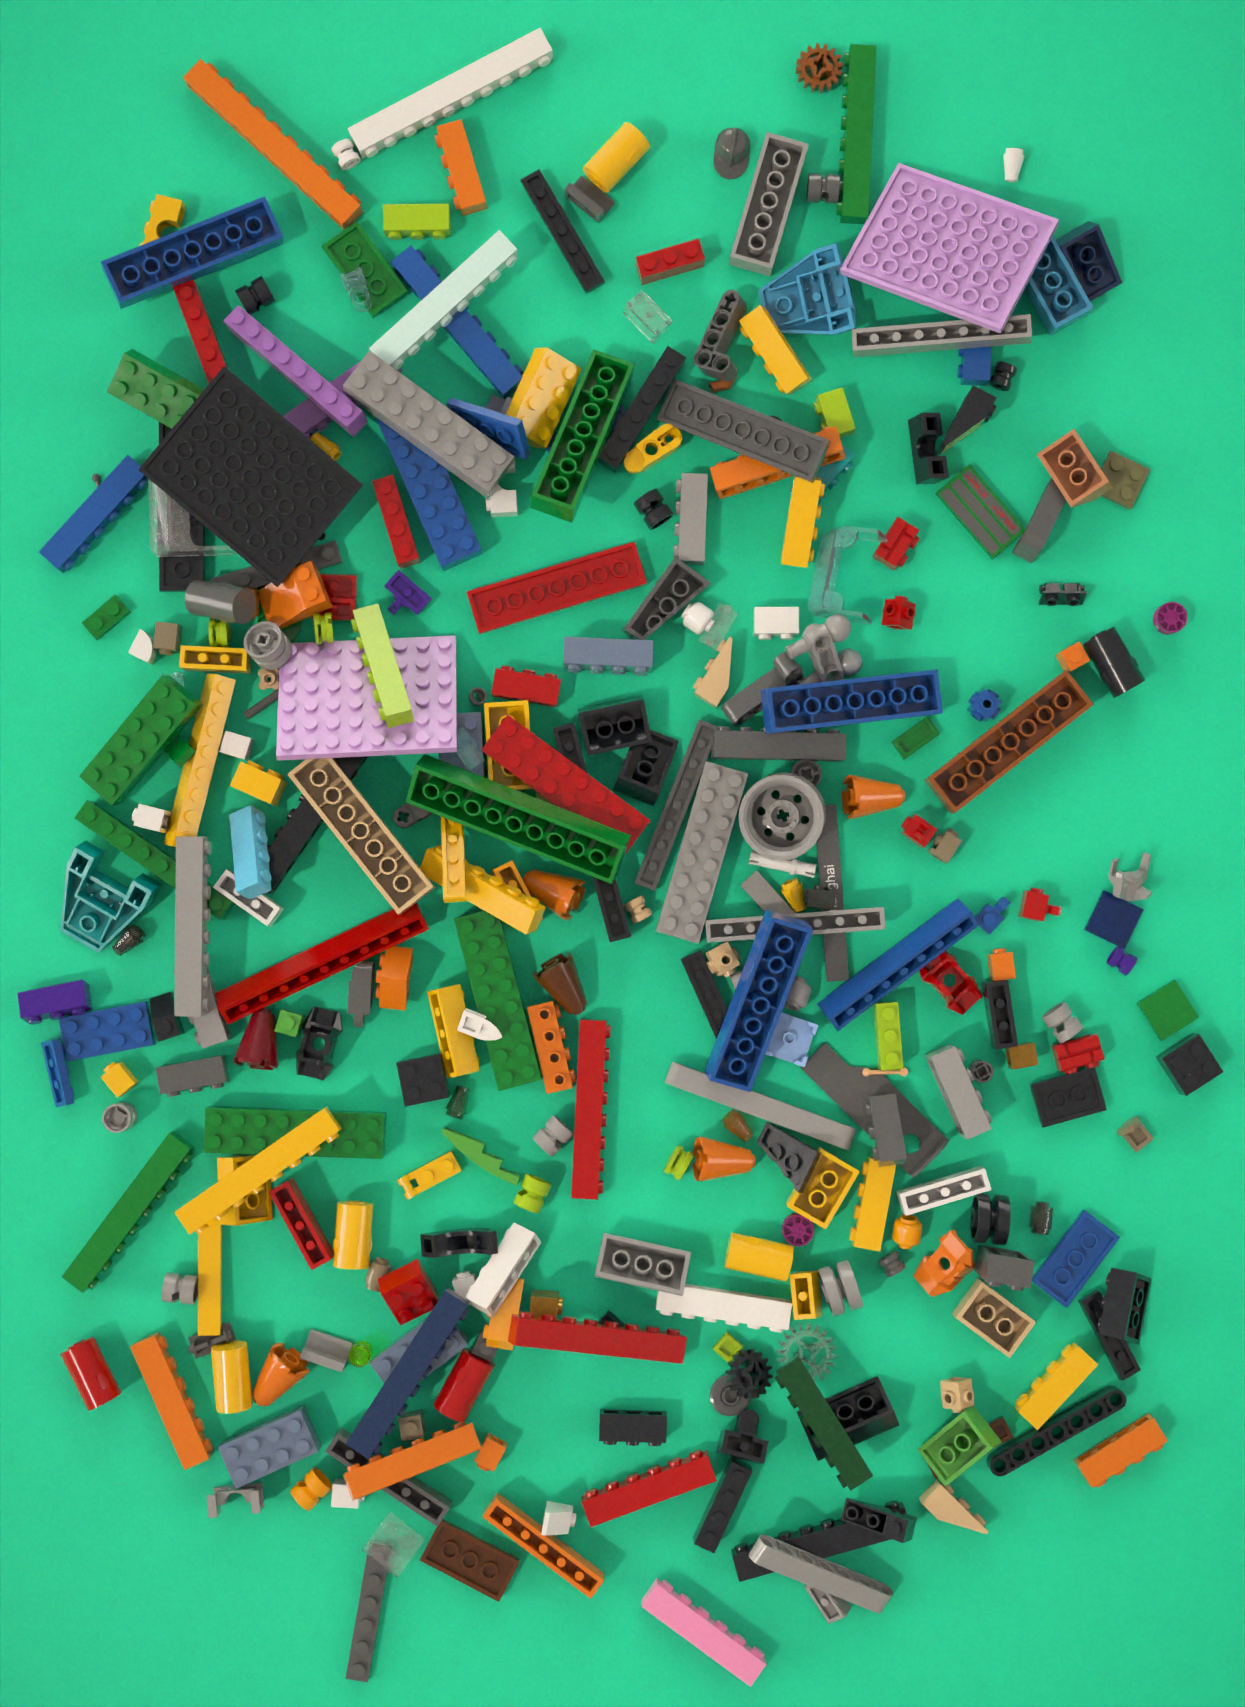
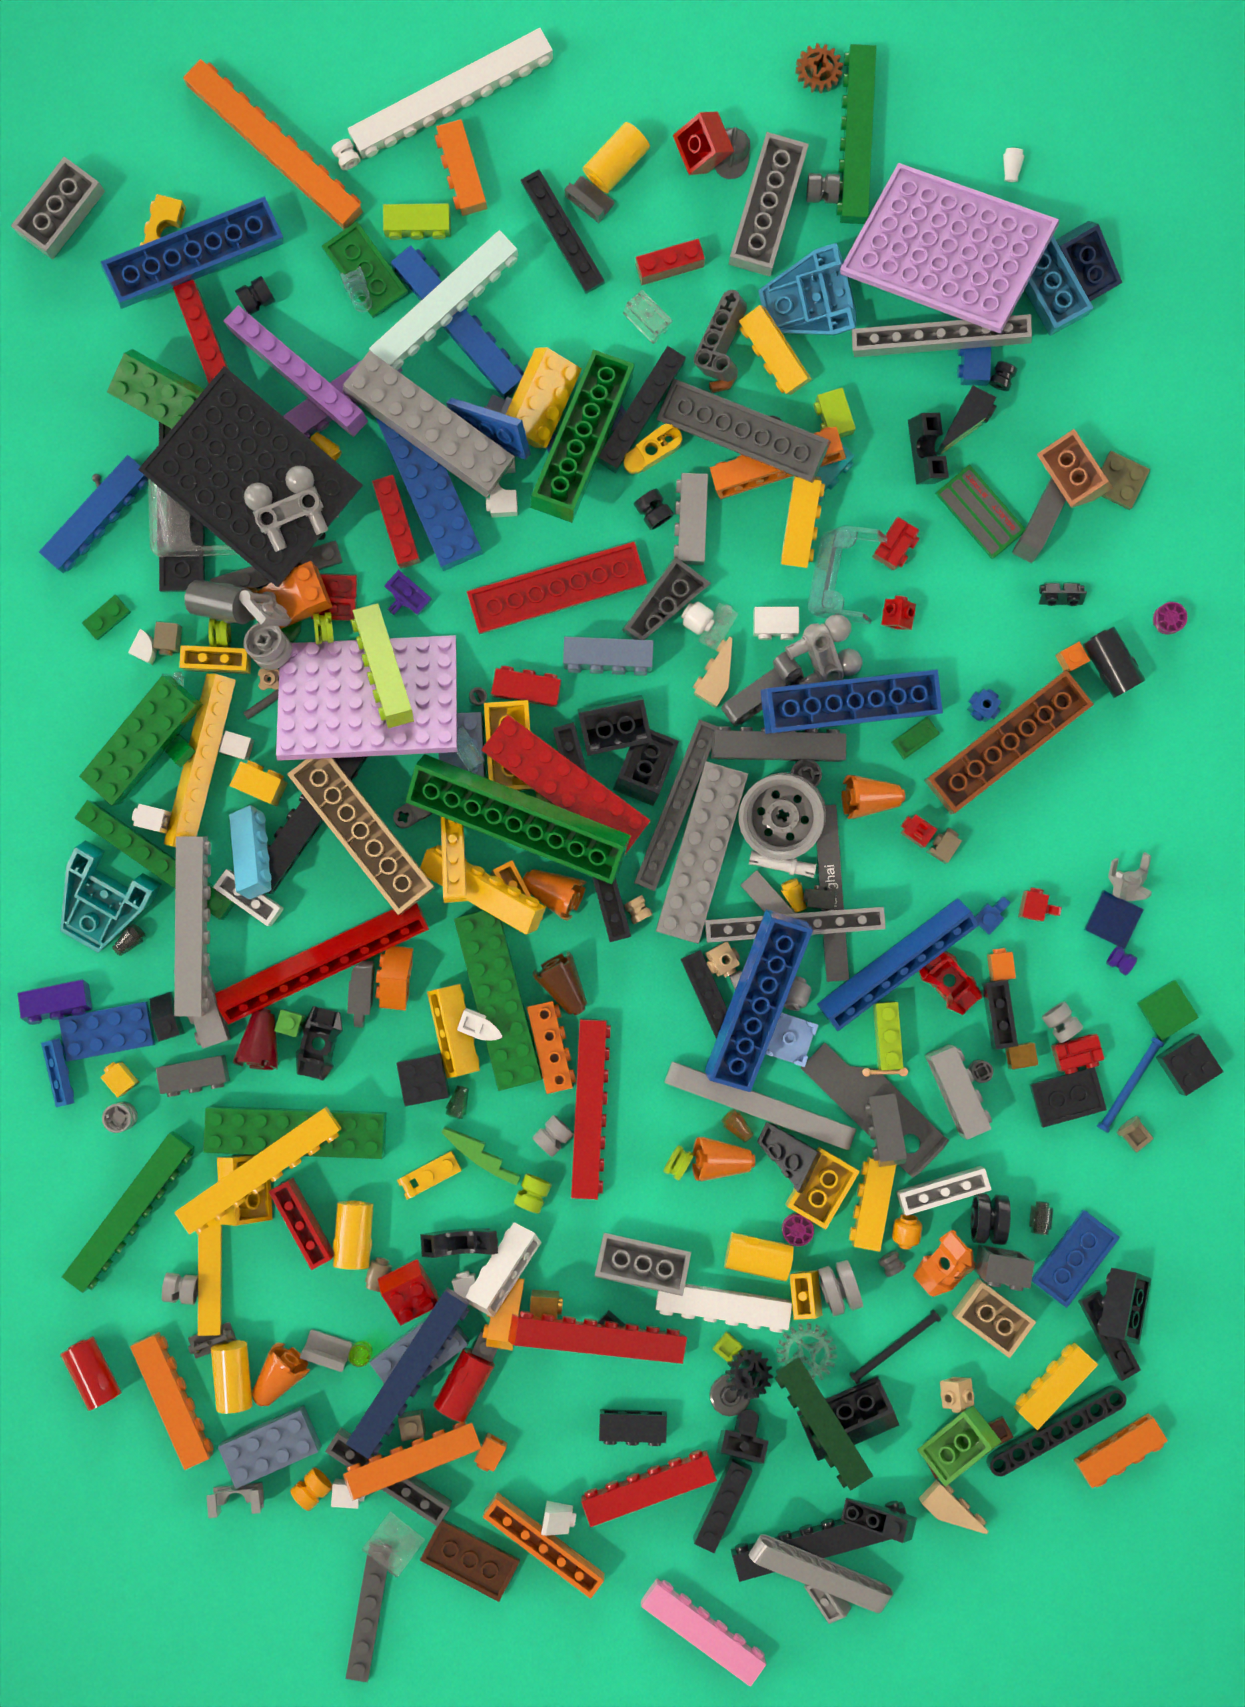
(58, 208): none -> light grey brick
(267, 613): none -> light grey plate
(299, 481): none -> light grey piece
(703, 143): none -> red brick
(895, 1346): none -> black bar
(1131, 1083): none -> blue bar

